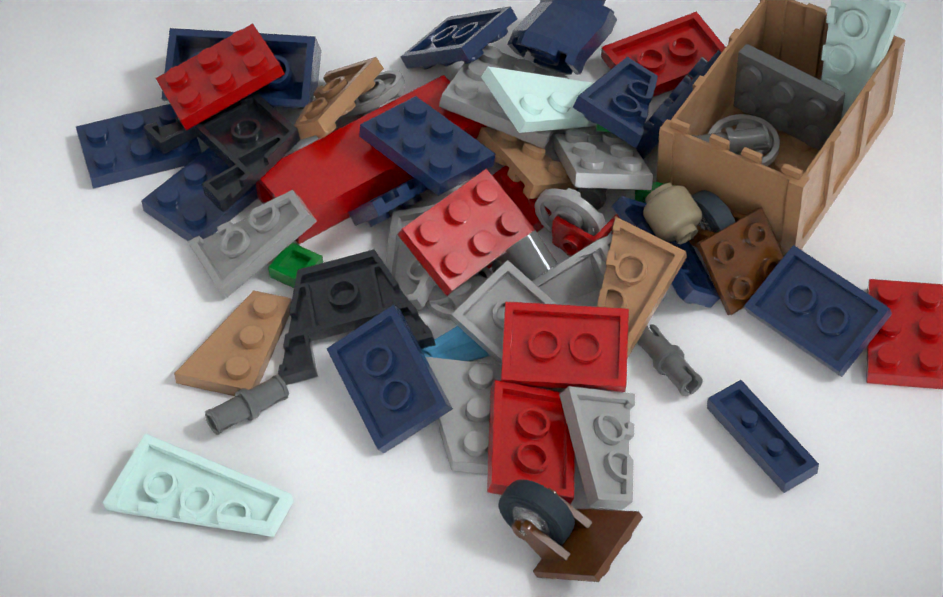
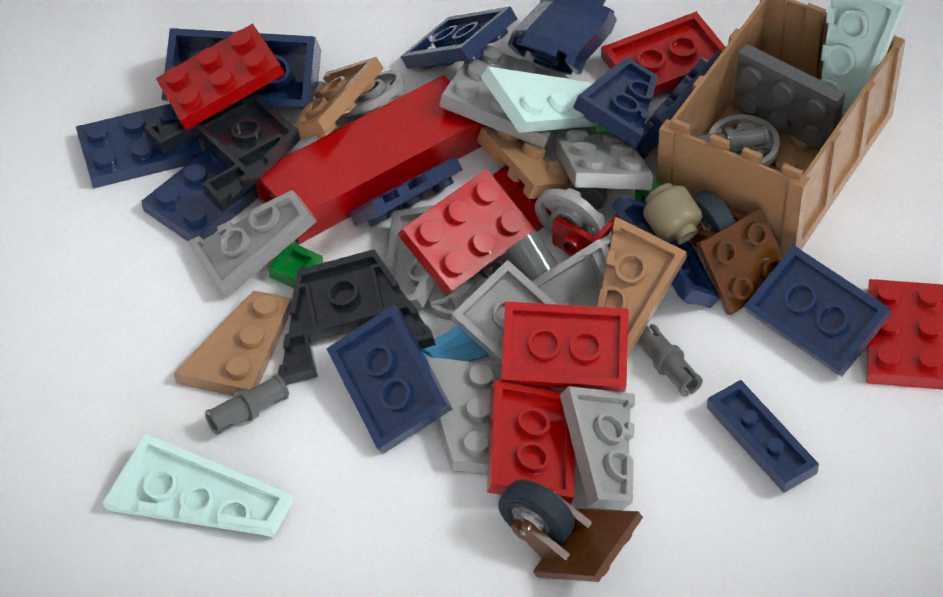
(427, 145): dark blue plate -> none

